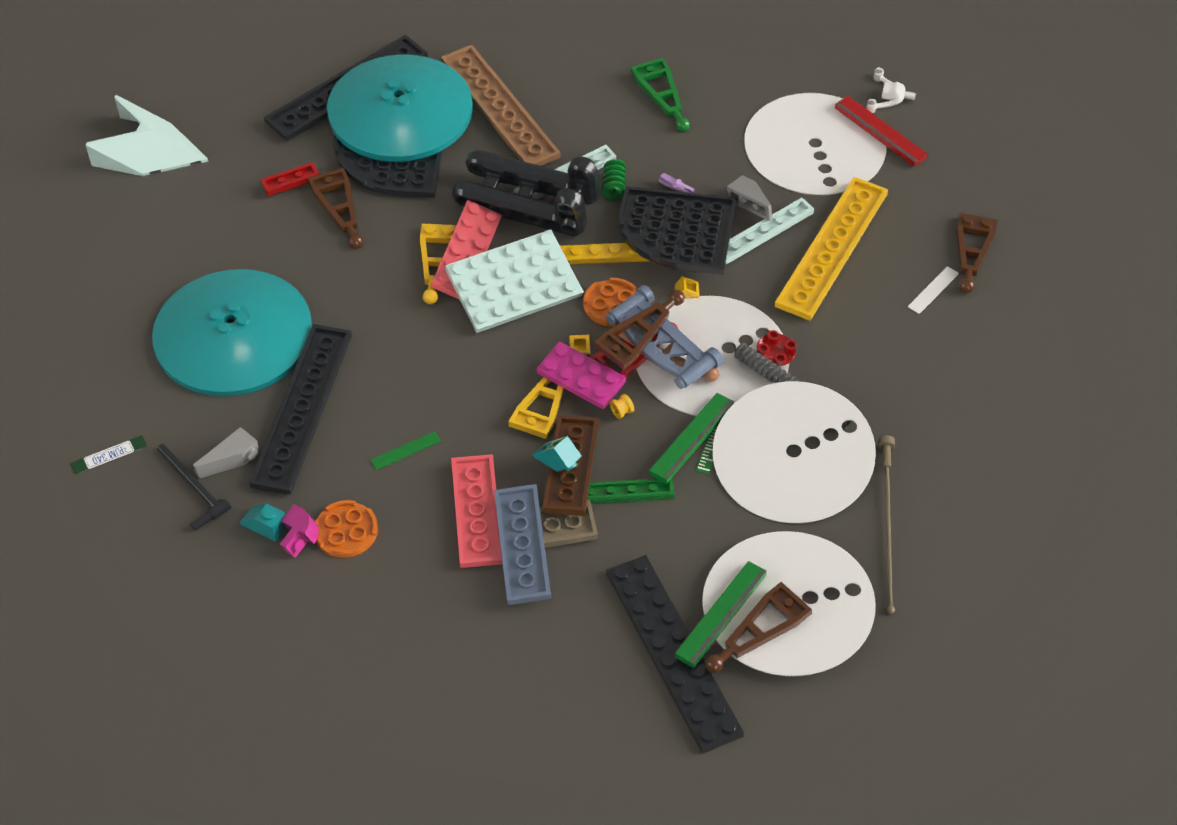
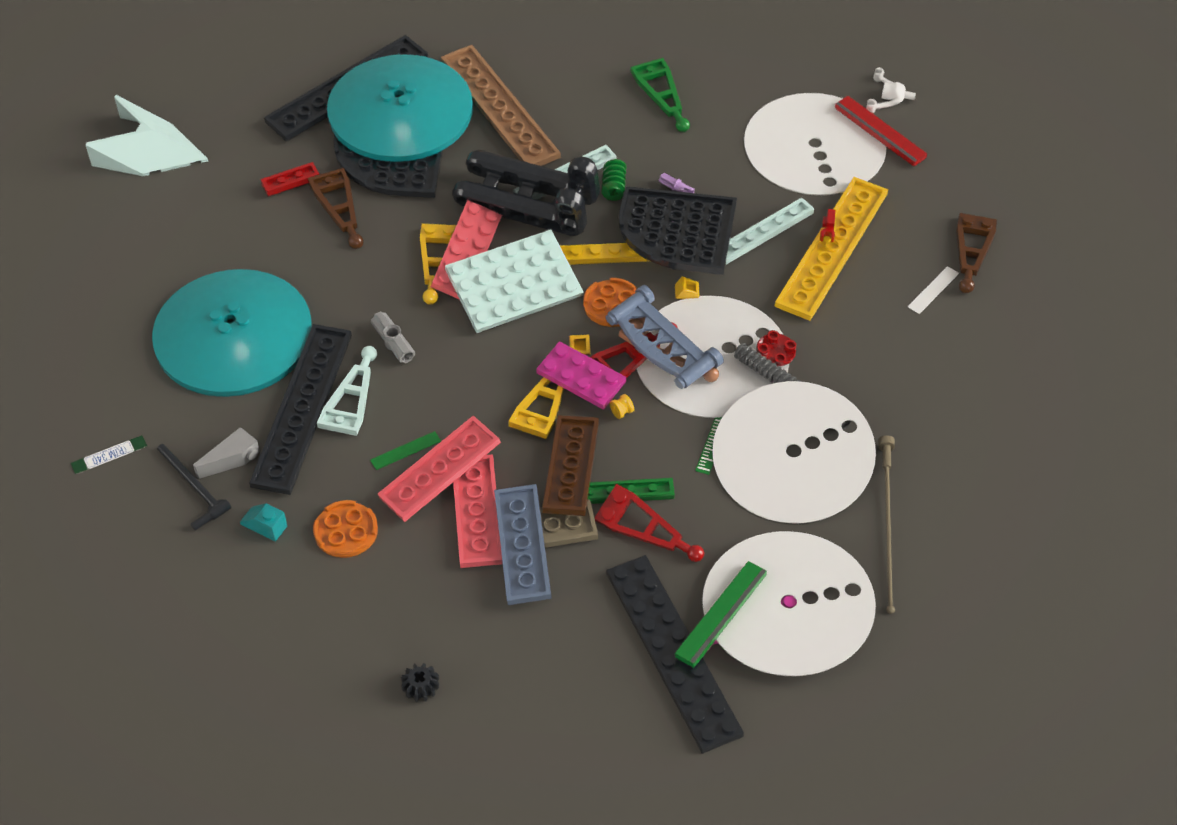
(301, 530): dark pink brick -> none
(344, 421): none -> light aqua plate
(392, 337): none -> light grey piece
(427, 682): none -> black gear
(439, 468): none -> coral plate
(558, 454): teal slope -> none
(616, 506): none -> red plate
(620, 352): reddish brown plate -> none
(690, 438): green tile -> none
(750, 197): light grey slope -> none
(780, 598): reddish brown plate -> none
(828, 223): none -> red plate

